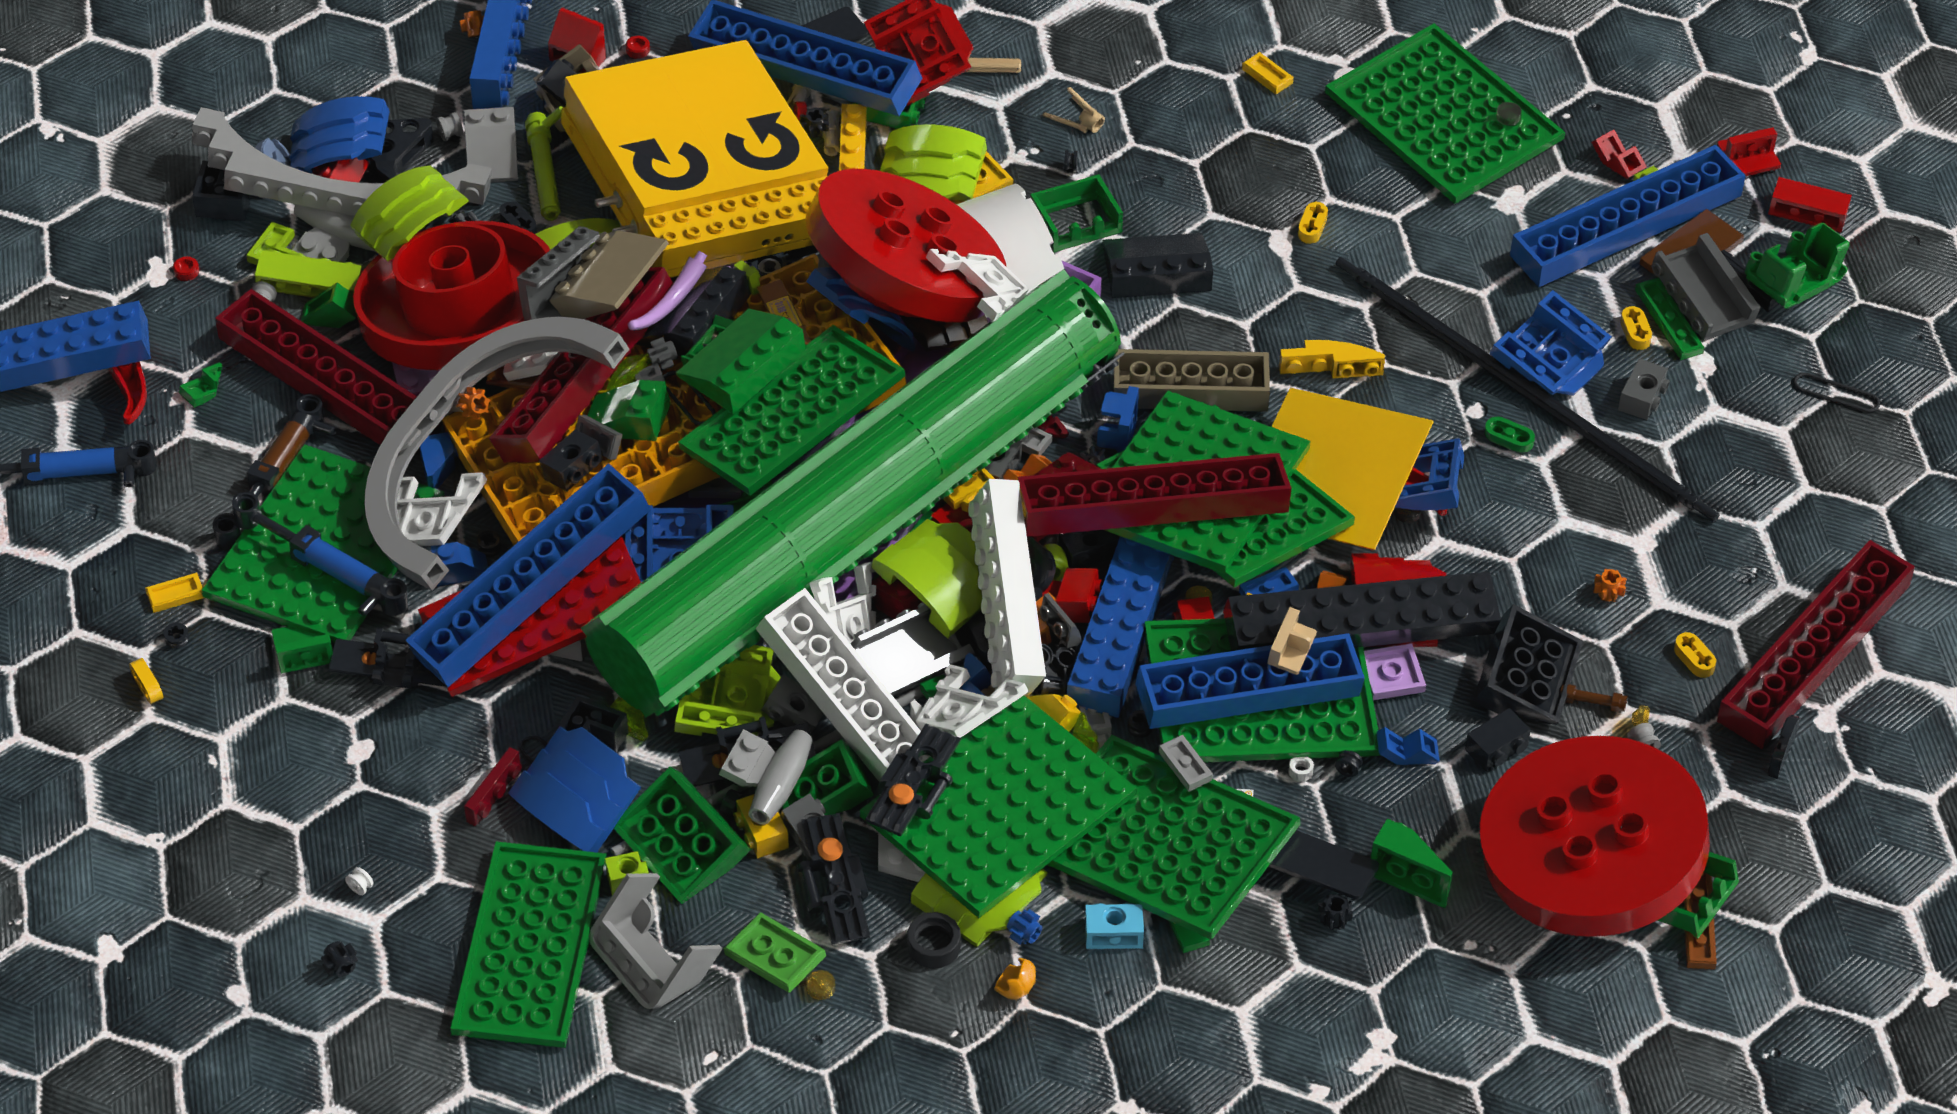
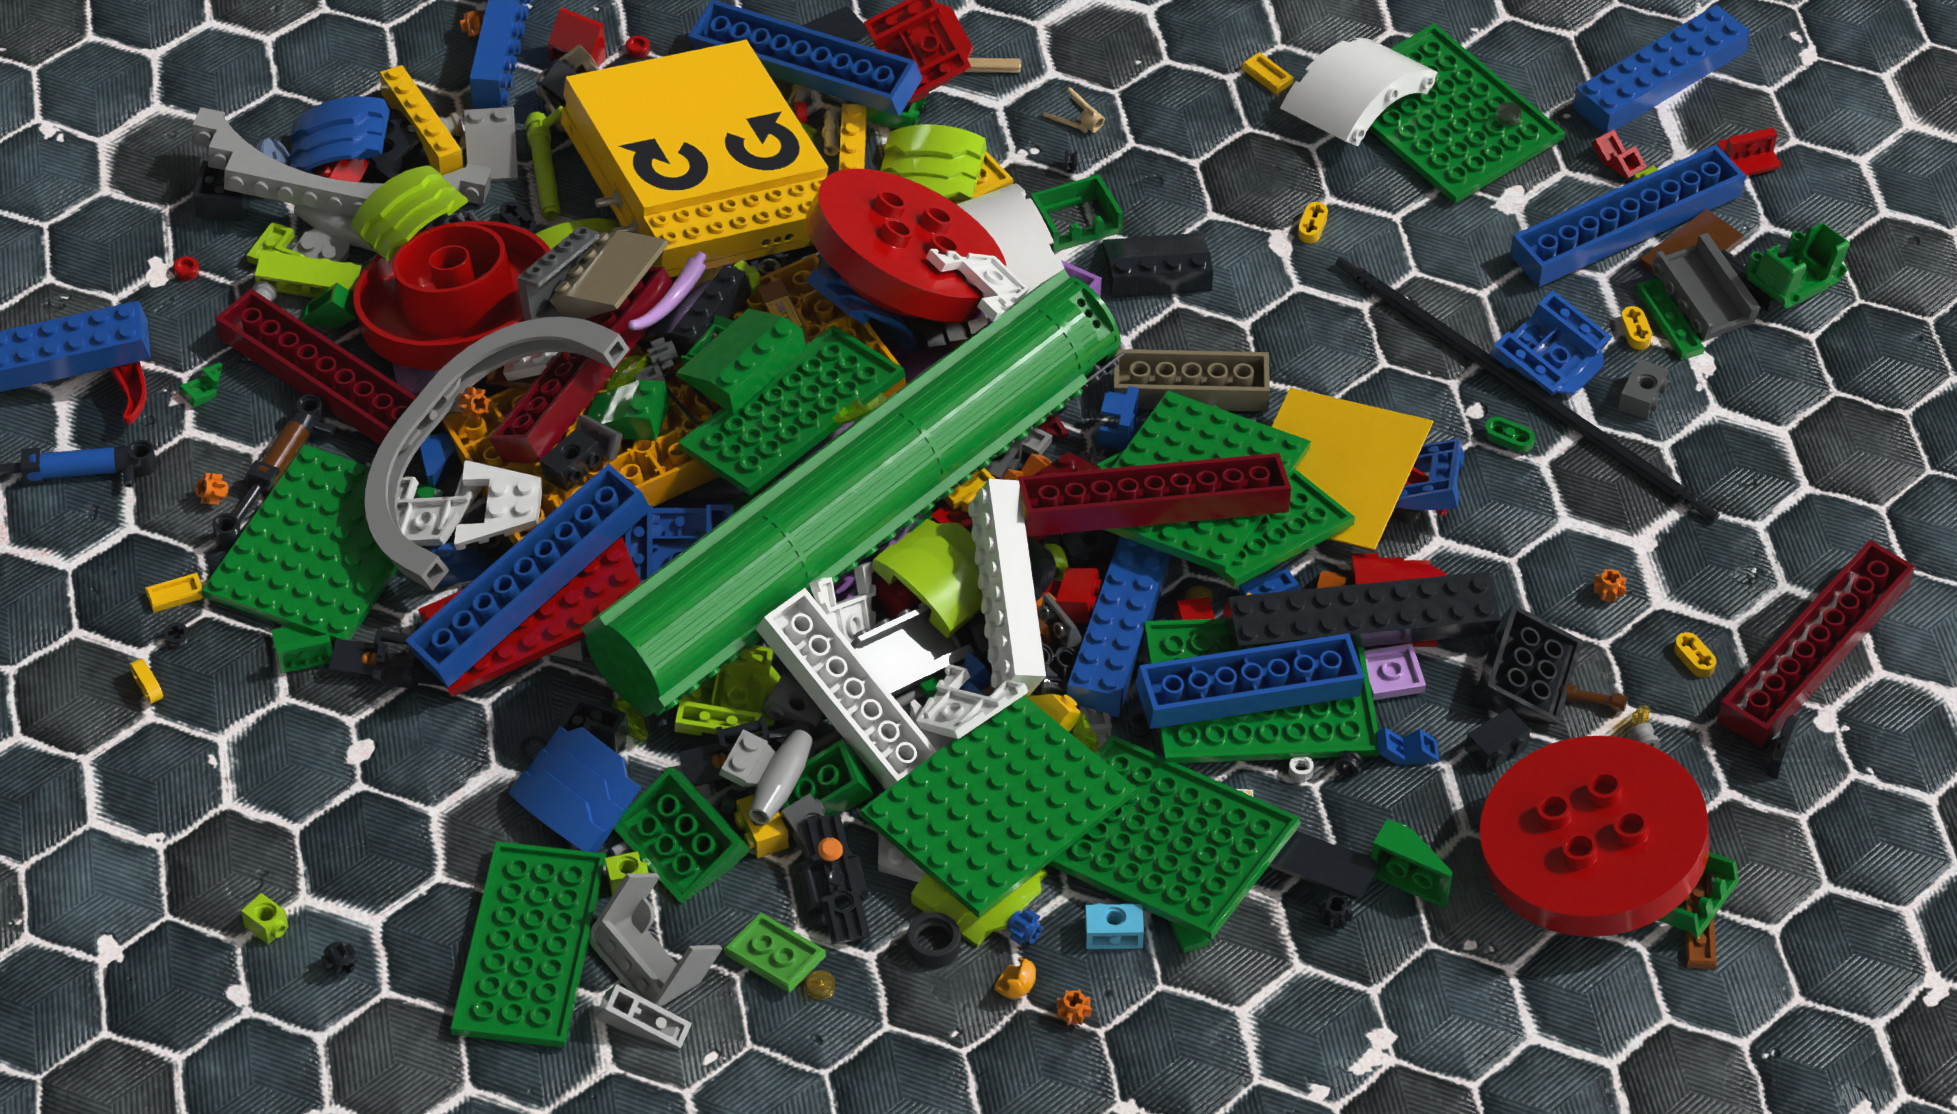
(211, 488): none -> orange gear
(265, 909): none -> lime brick
(309, 548): black piece -> none
(359, 881): white bush -> none
(405, 96): none -> yellow arch
(493, 787): dark red plate -> none
(510, 506): none -> white wing
(642, 1018): none -> light grey slope
(814, 122): black gear -> none
(856, 410): none -> clear neon green slope
(905, 775): black piece -> none
(1073, 1007): none -> orange gear
(1185, 763): light grey plate -> none
(1291, 644): tan panel -> none
(1339, 357): yellow slope -> none
(1353, 86): none -> white panel
(1661, 69): none -> blue brick
(1809, 204): red brick -> none
(1833, 399): black piece -> none

